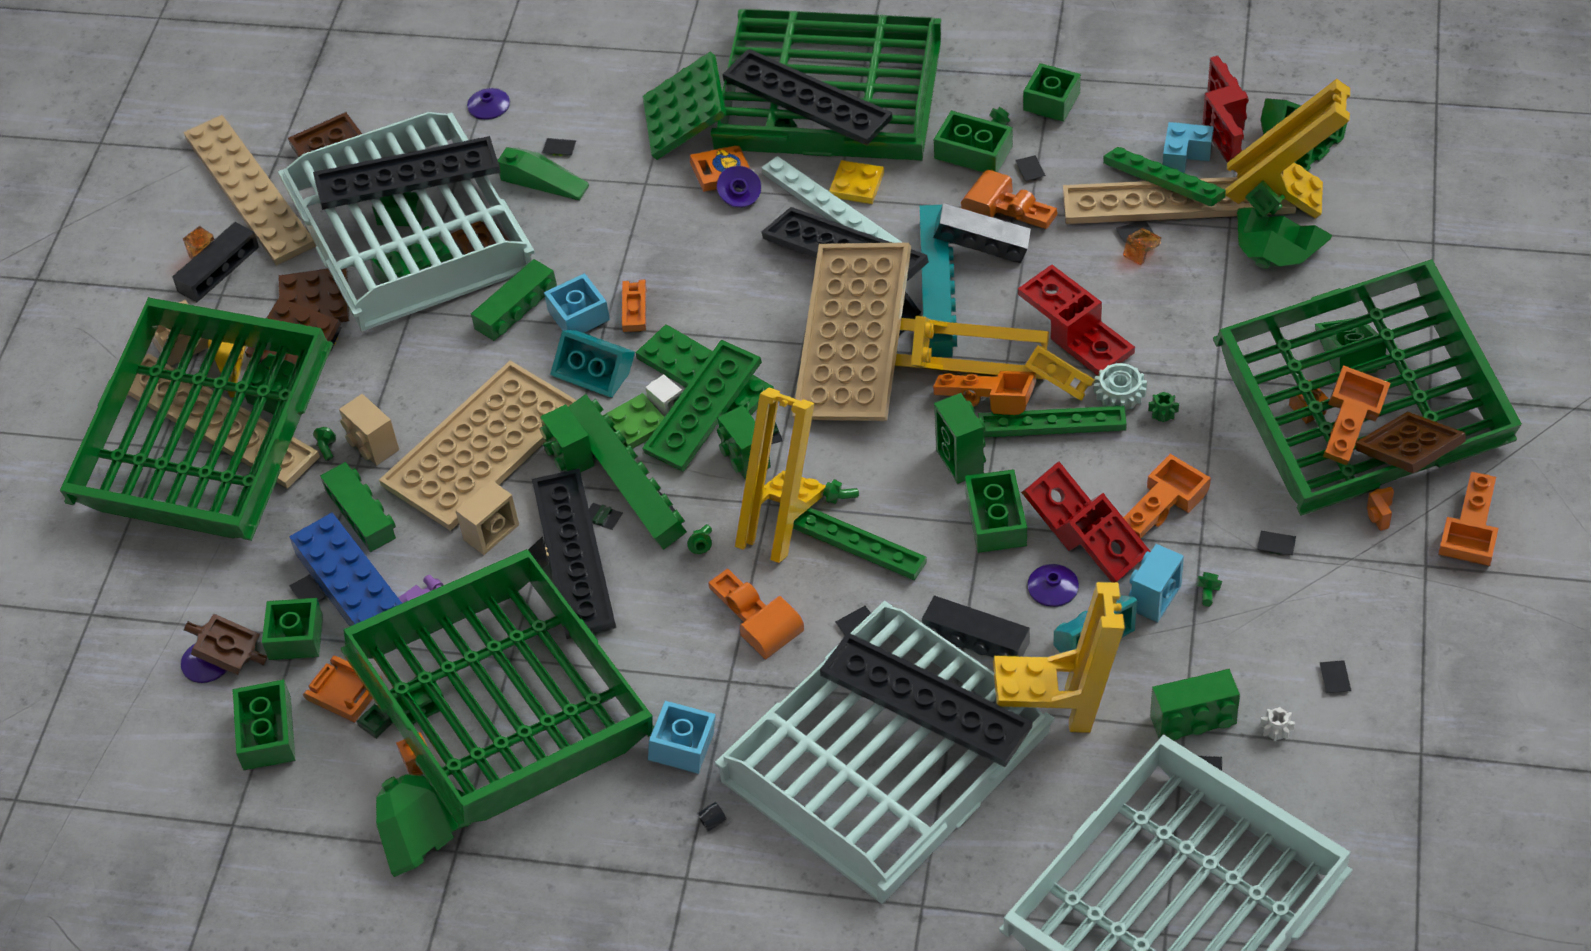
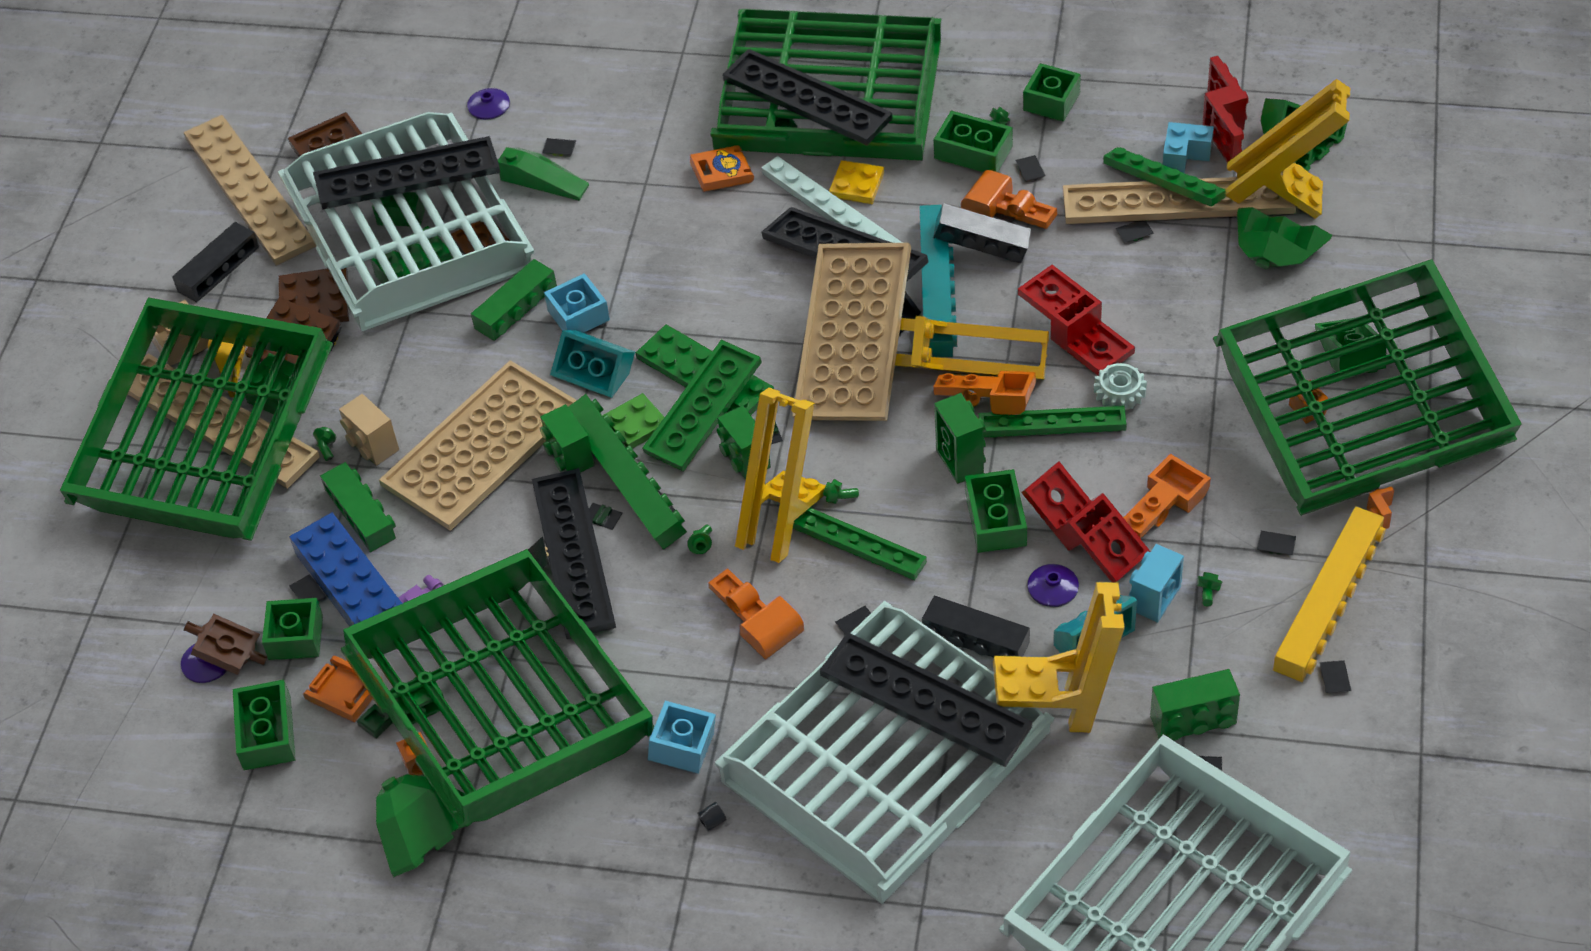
(197, 241): clear orange bracket -> none
(487, 517): tan brick -> none
(634, 306): orange plate -> none
(663, 394): white brick -> none
(684, 105): green plate -> none
(741, 178): dark purple dish -> none
(1058, 372): yellow plate -> none
(1139, 244): clear orange bracket -> none
(1163, 407): green gear -> none
(1264, 199): green bracket -> none
(1277, 724): white gear -> none
(1328, 595): none -> yellow brick
(1357, 398): orange plate -> none
(1410, 442): reddish brown plate -> none
(1469, 536): orange plate -> none

